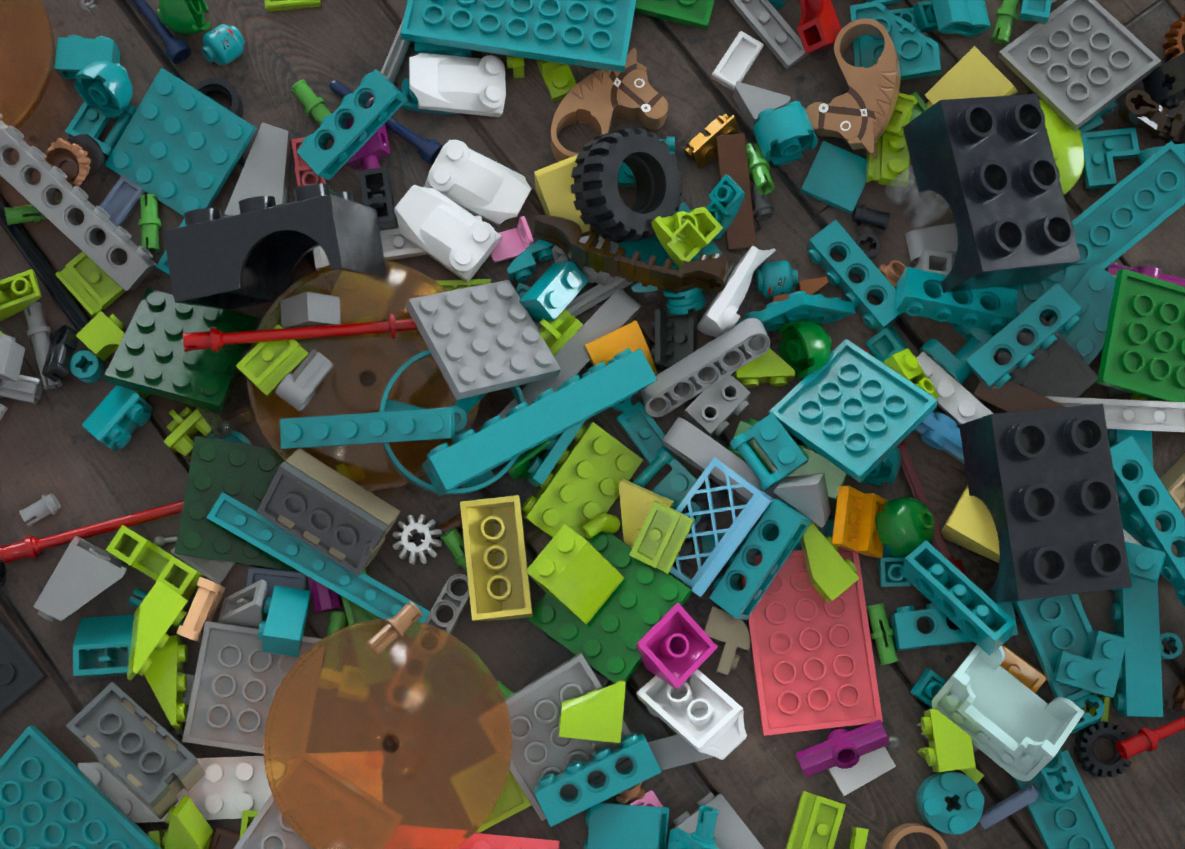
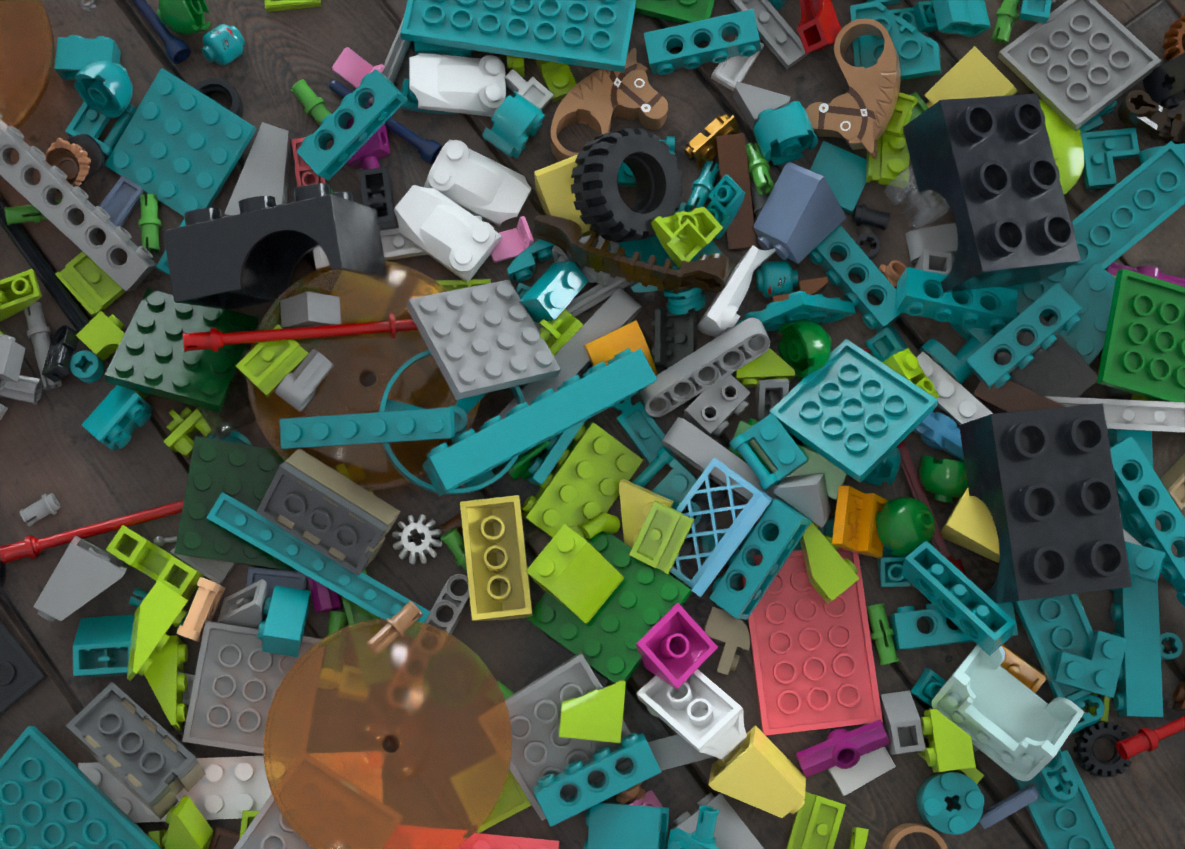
(353, 67): none -> bright pink bracket
(513, 124): none -> teal brick
(531, 90): none -> white plate
(688, 35): none -> teal brick
(702, 186): none -> teal pin
(760, 776): none -> light yellow slope
(768, 394): none -> light grey slope
(797, 214): none -> sand blue slope
(902, 723): none -> light grey slope
(943, 478): none -> green cylinder

